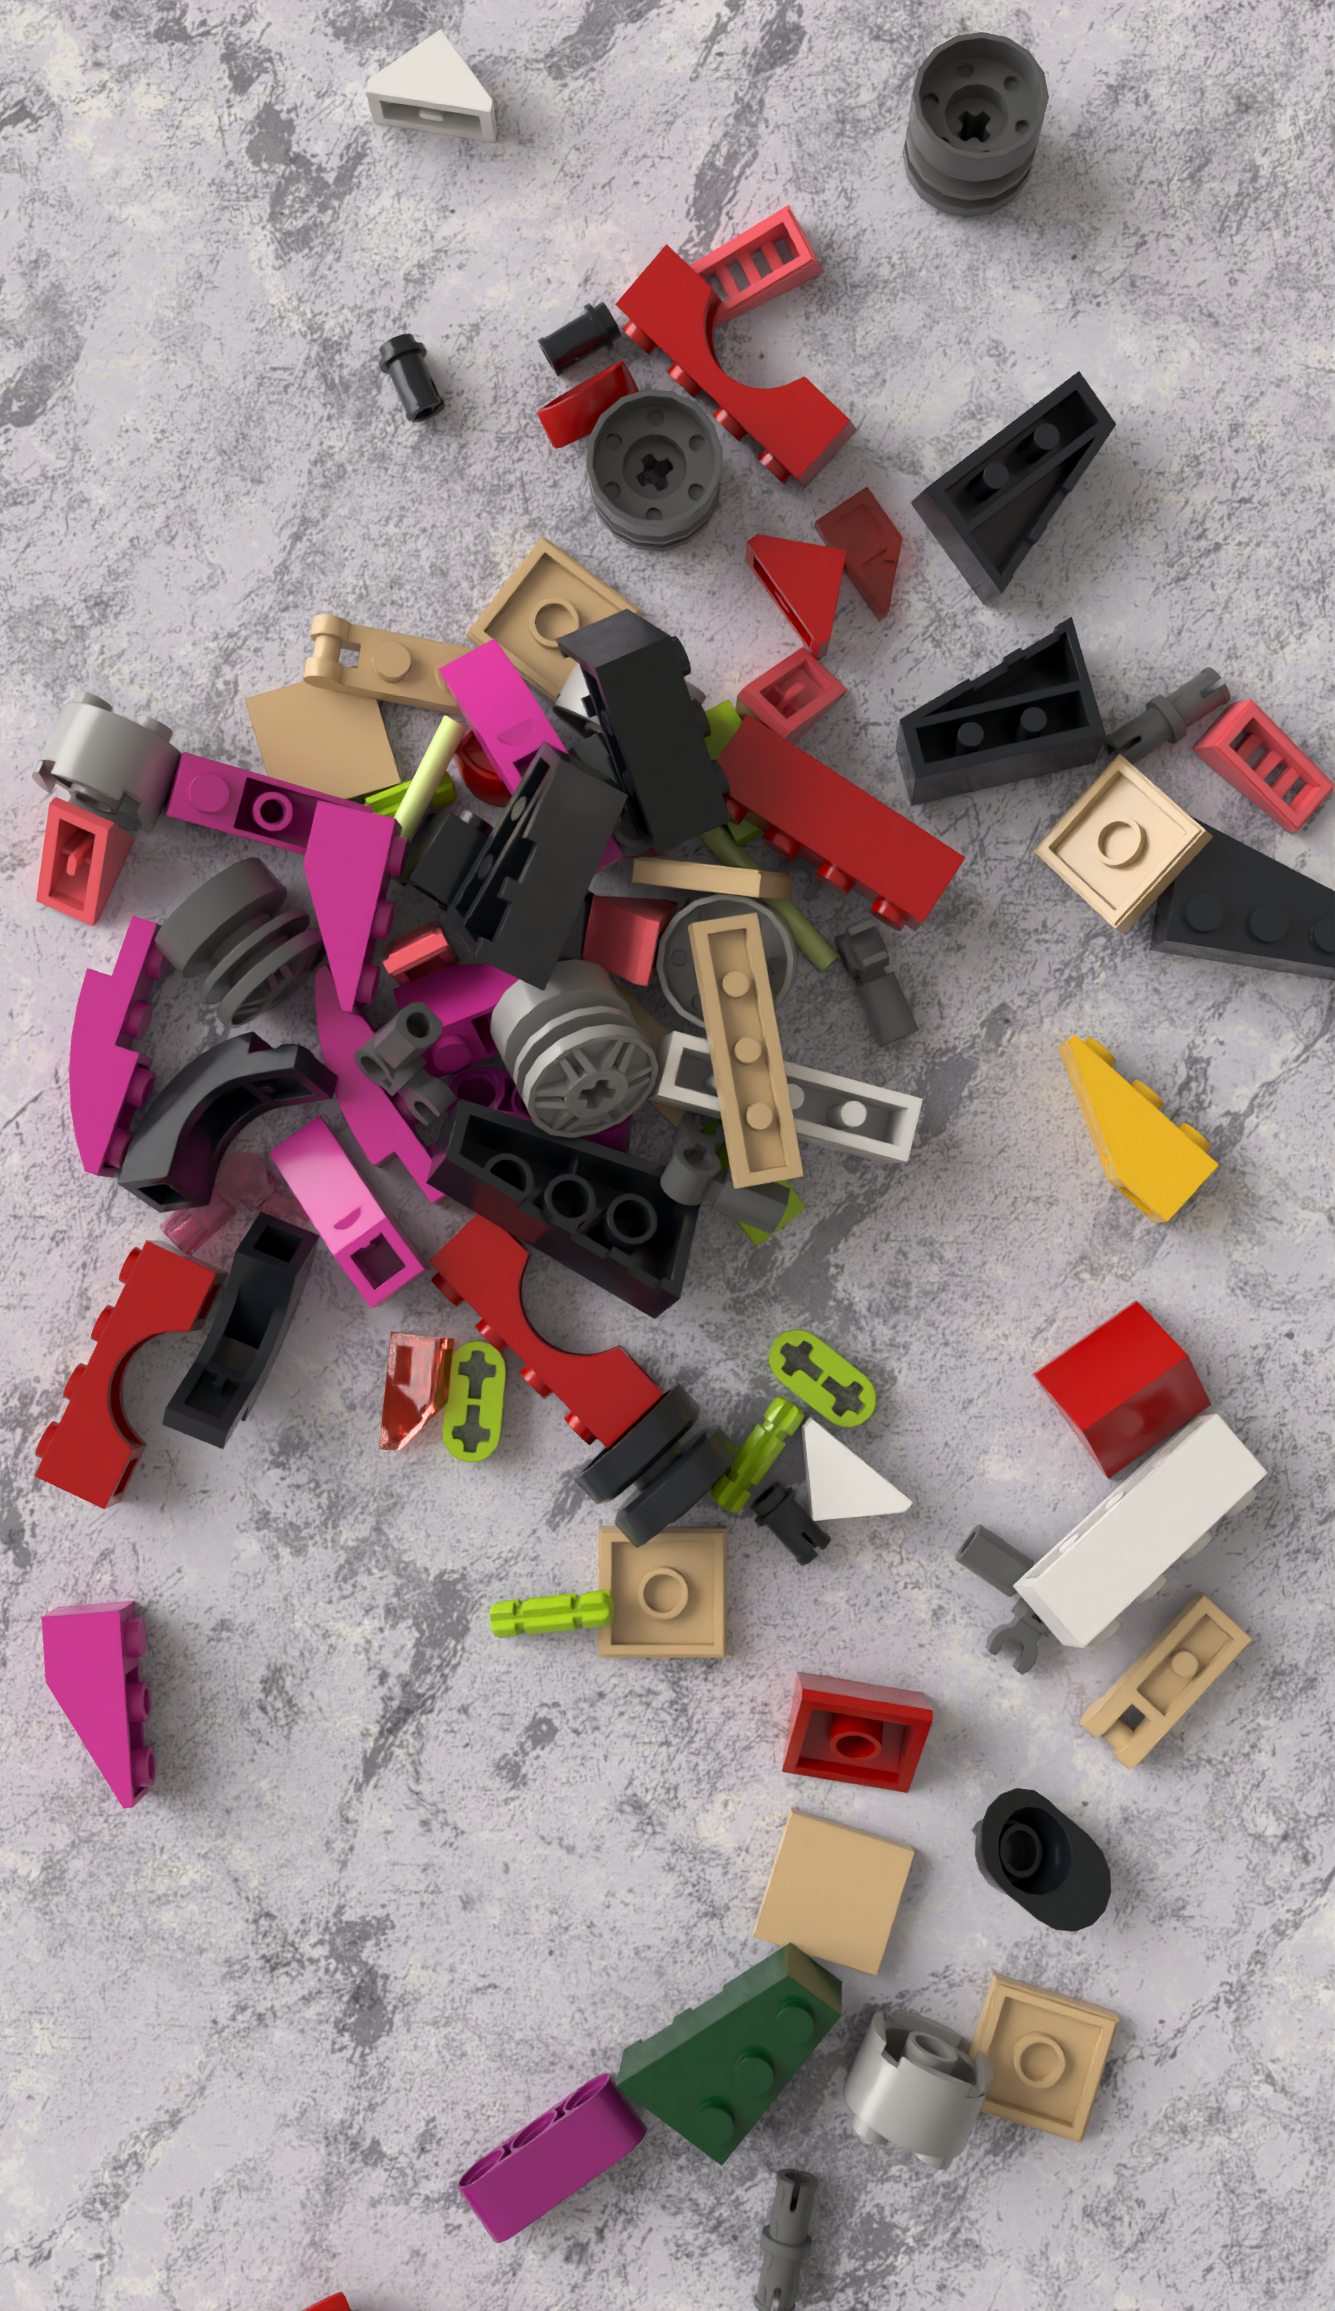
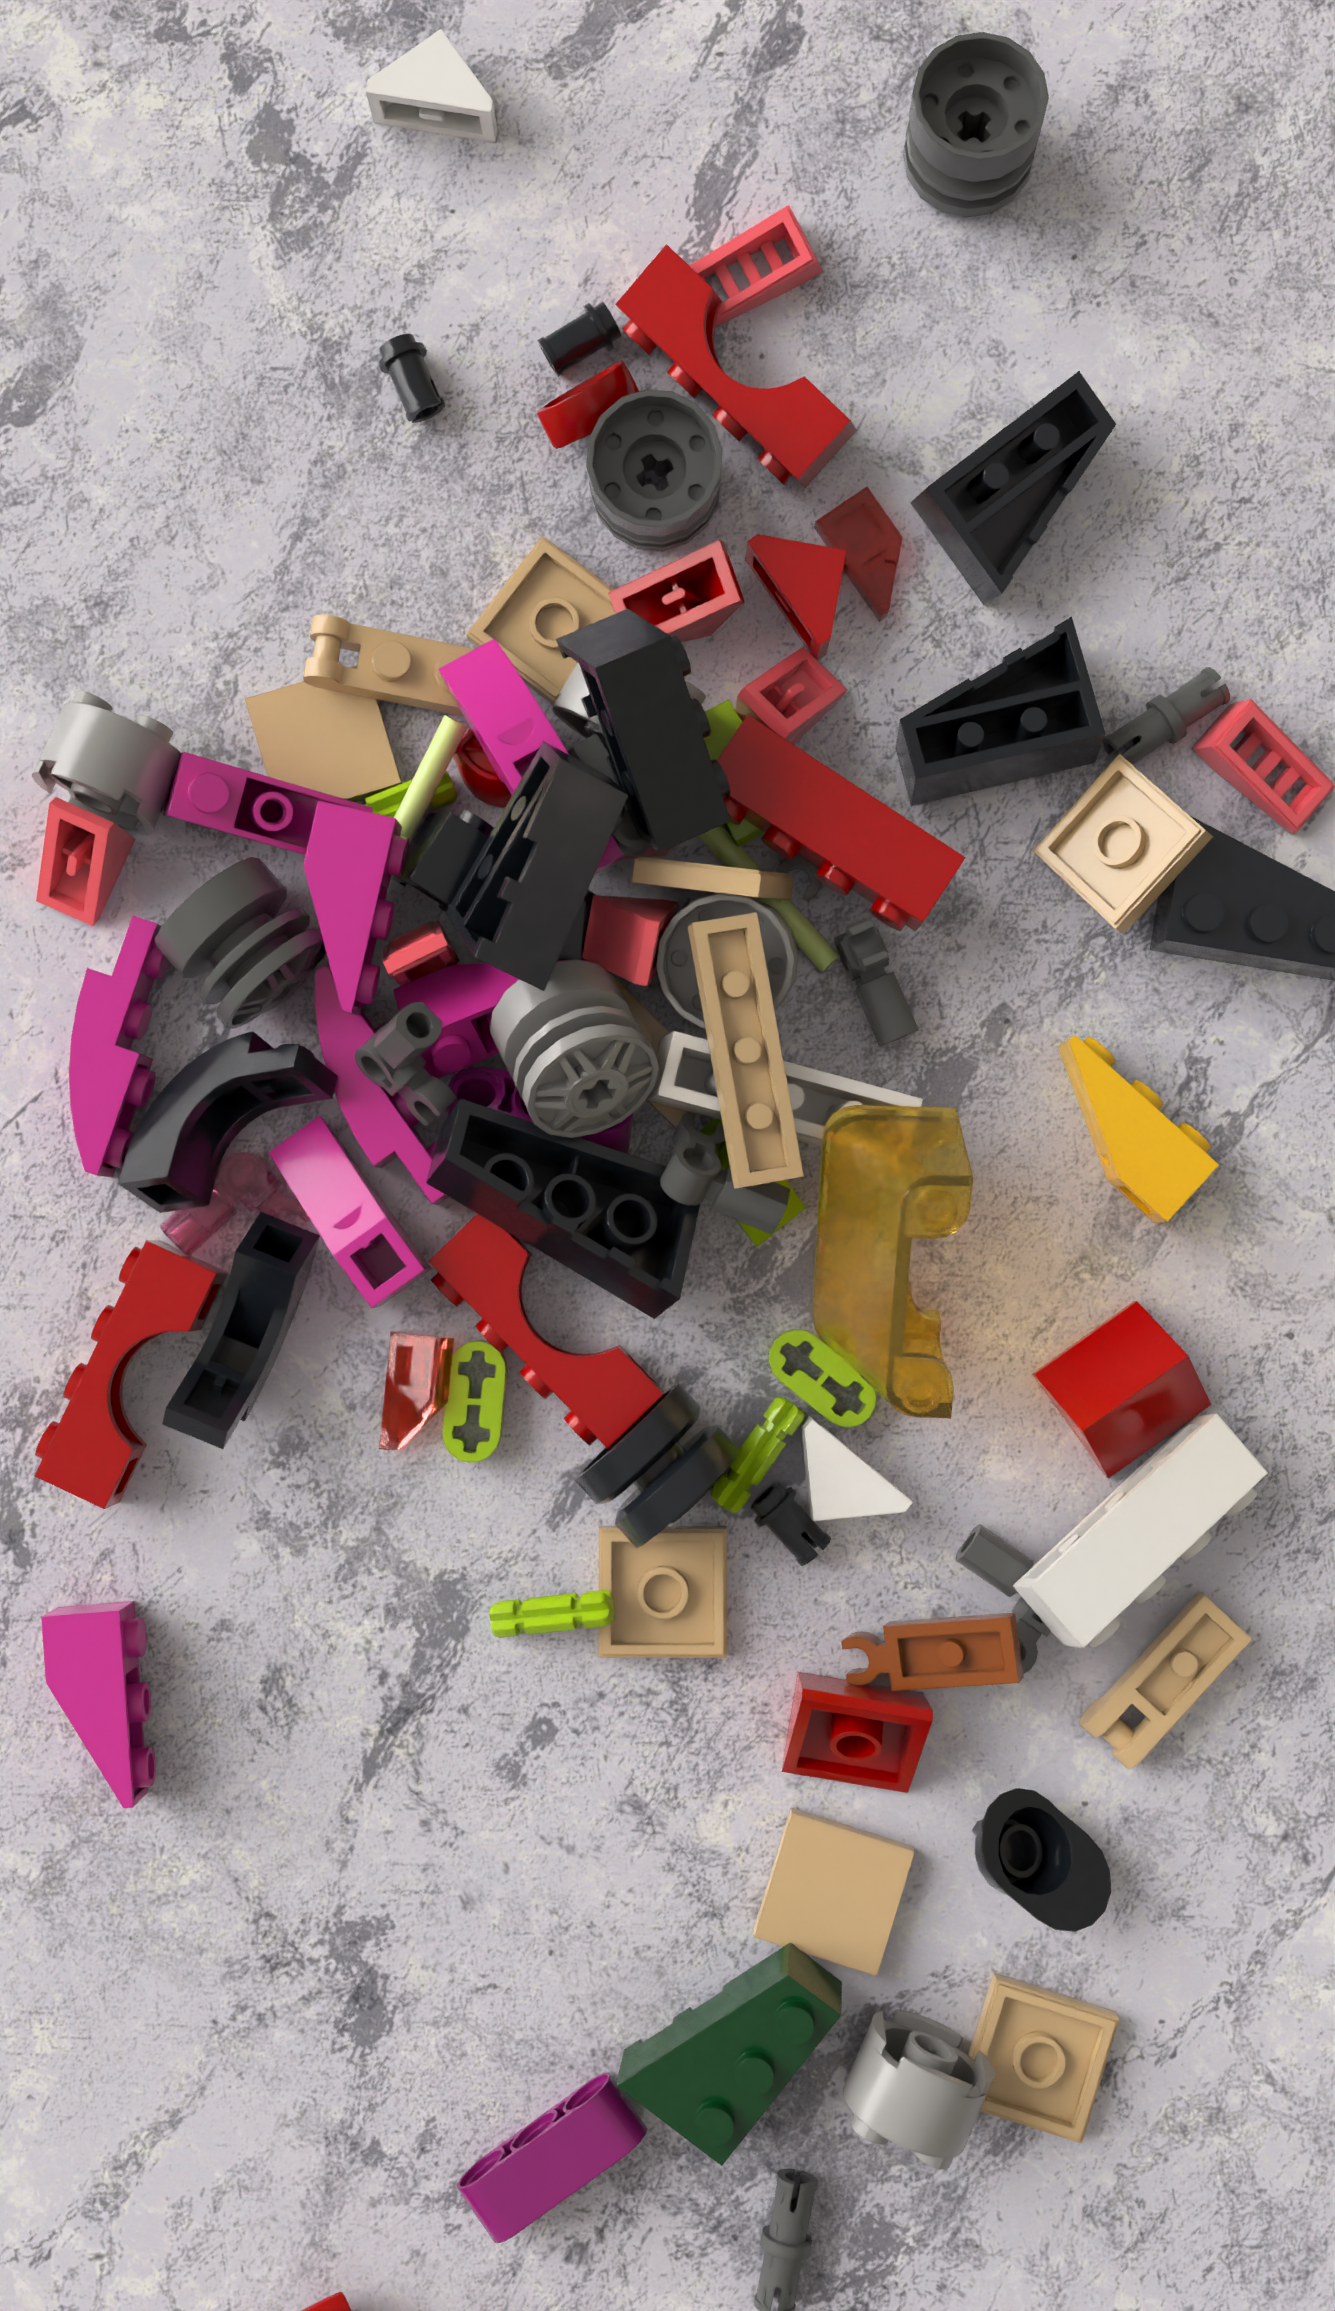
(685, 596): none -> red slope
(881, 1184): none -> clear yellow windscreen
(941, 1652): none -> dark orange plate

